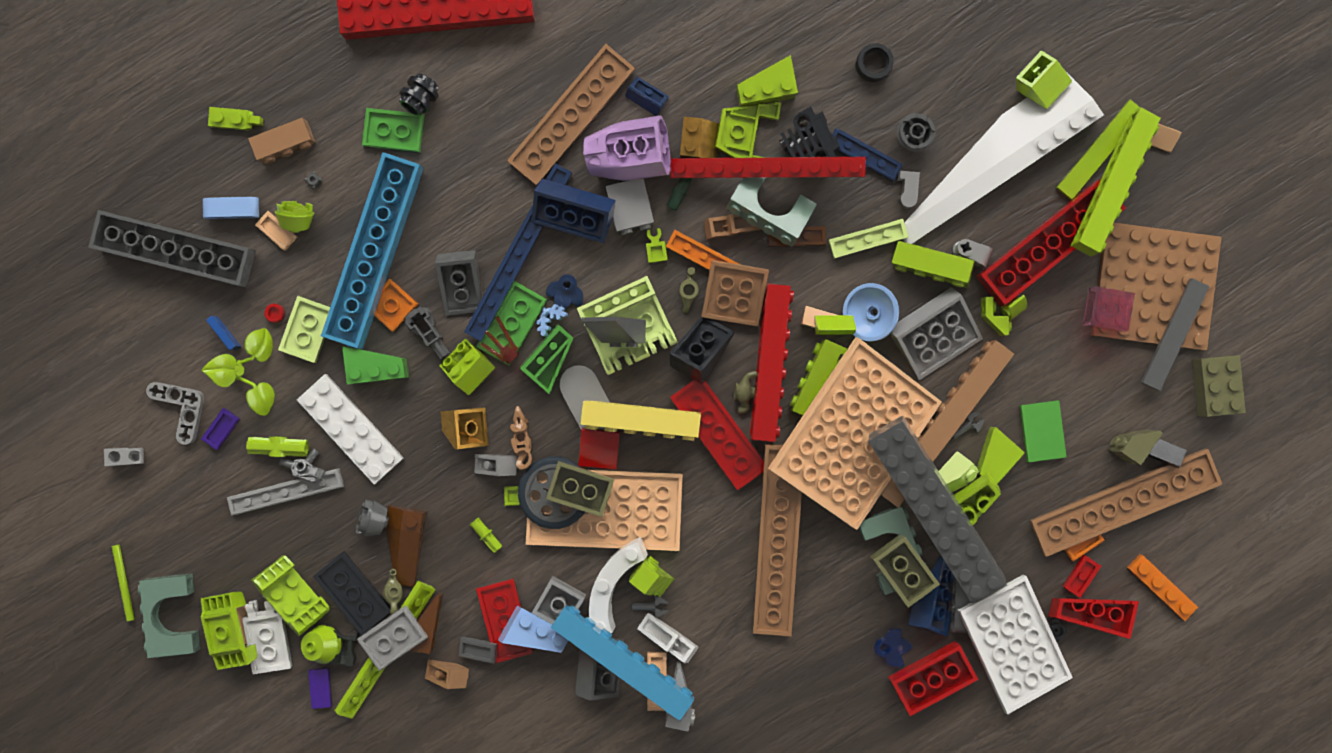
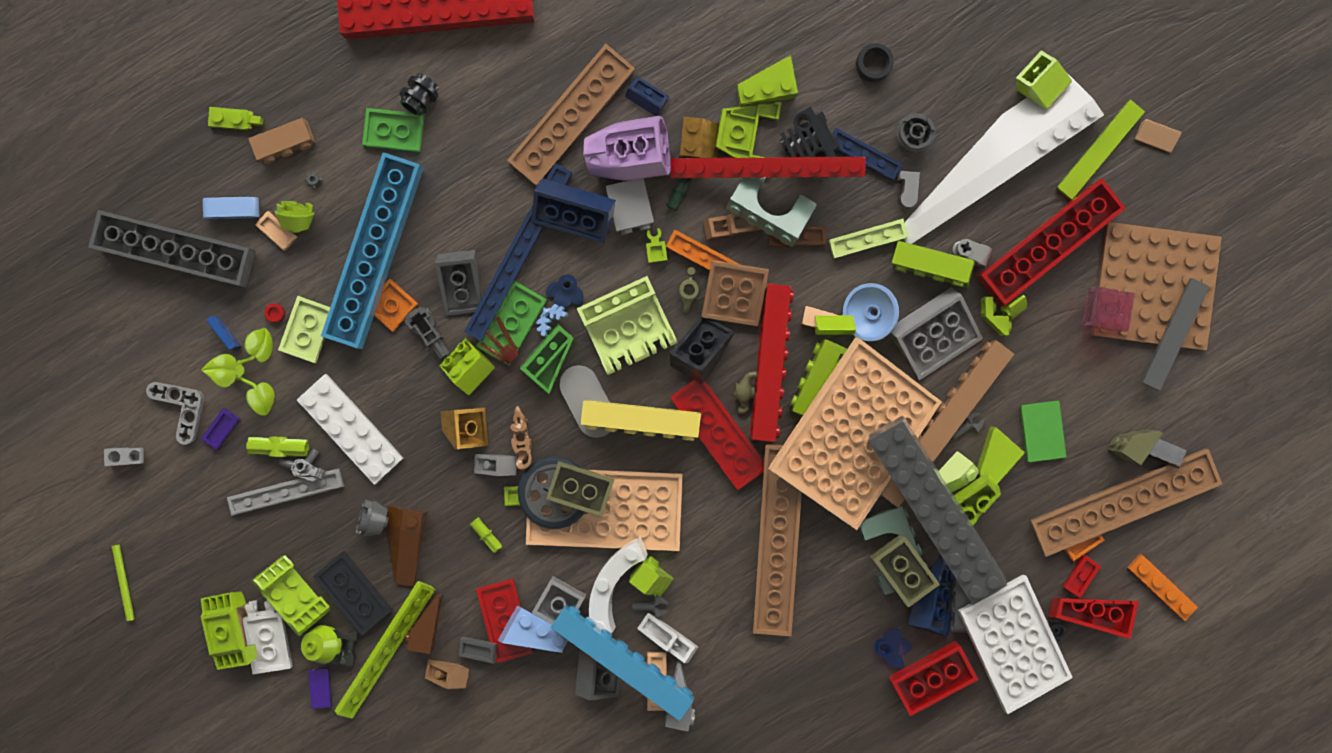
(158, 639): sand green arch -> none
(369, 366): bright green wedge -> none
(392, 591): olive piece -> none
(392, 638): light grey tile -> none
(599, 448): red tile -> none
(617, 330): dark grey slope -> none
(1116, 182): lime brick -> none
(1218, 386): olive brick -> none

